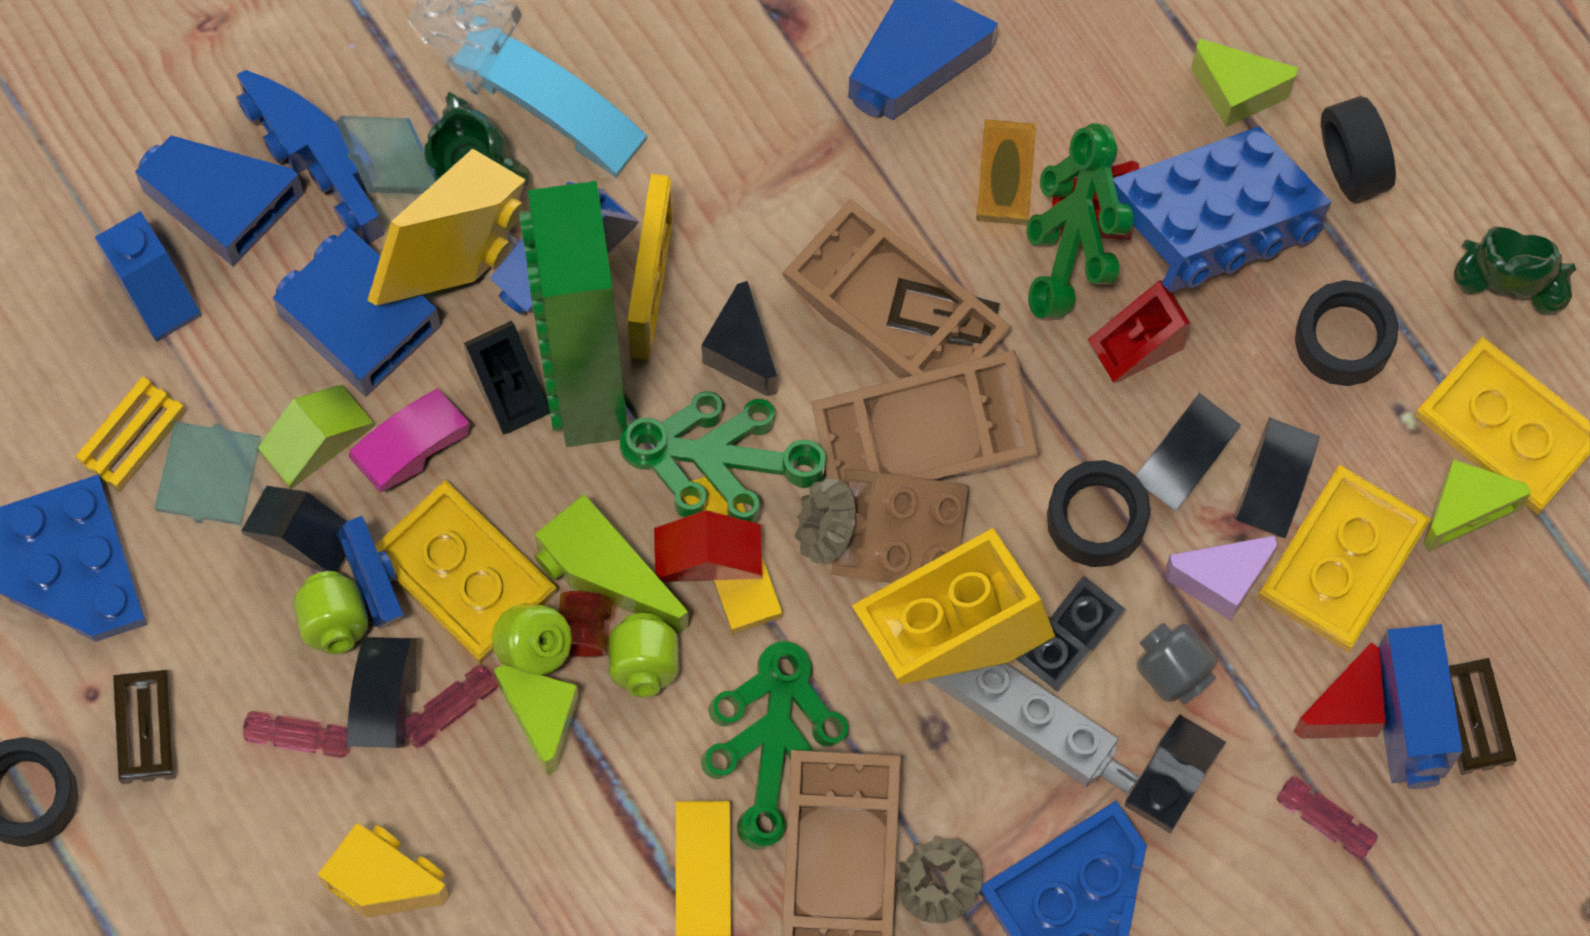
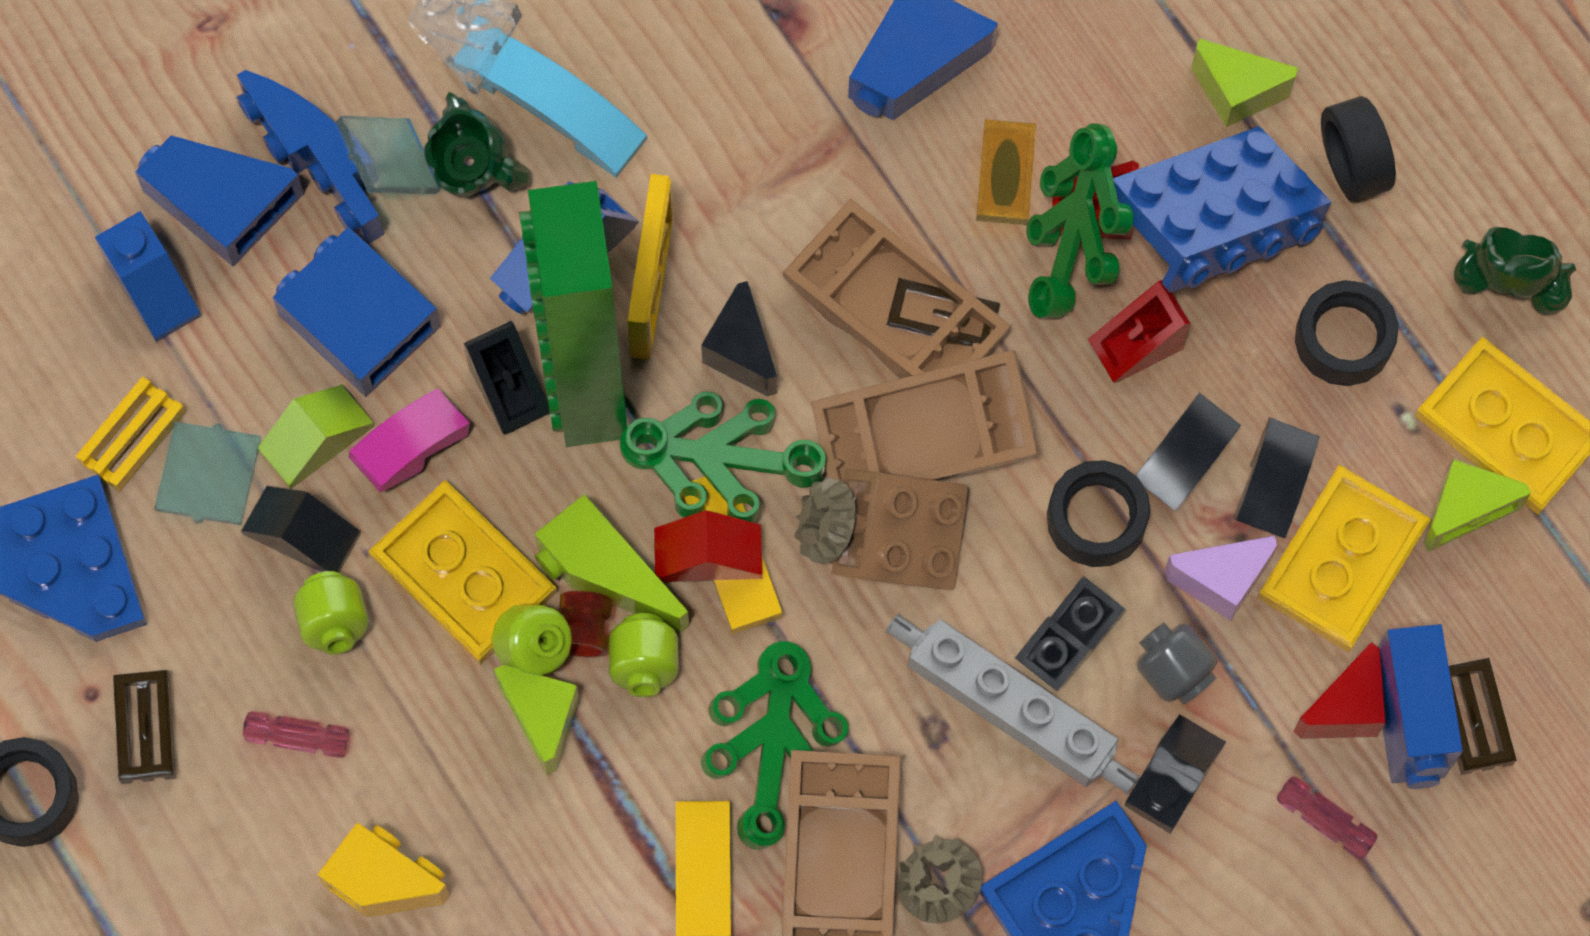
(371, 571): blue plate -> none
(378, 692): black slope -> none
(449, 705): clear pink axle -> none
(450, 231): yellow slope -> none
(956, 613): yellow slope -> none

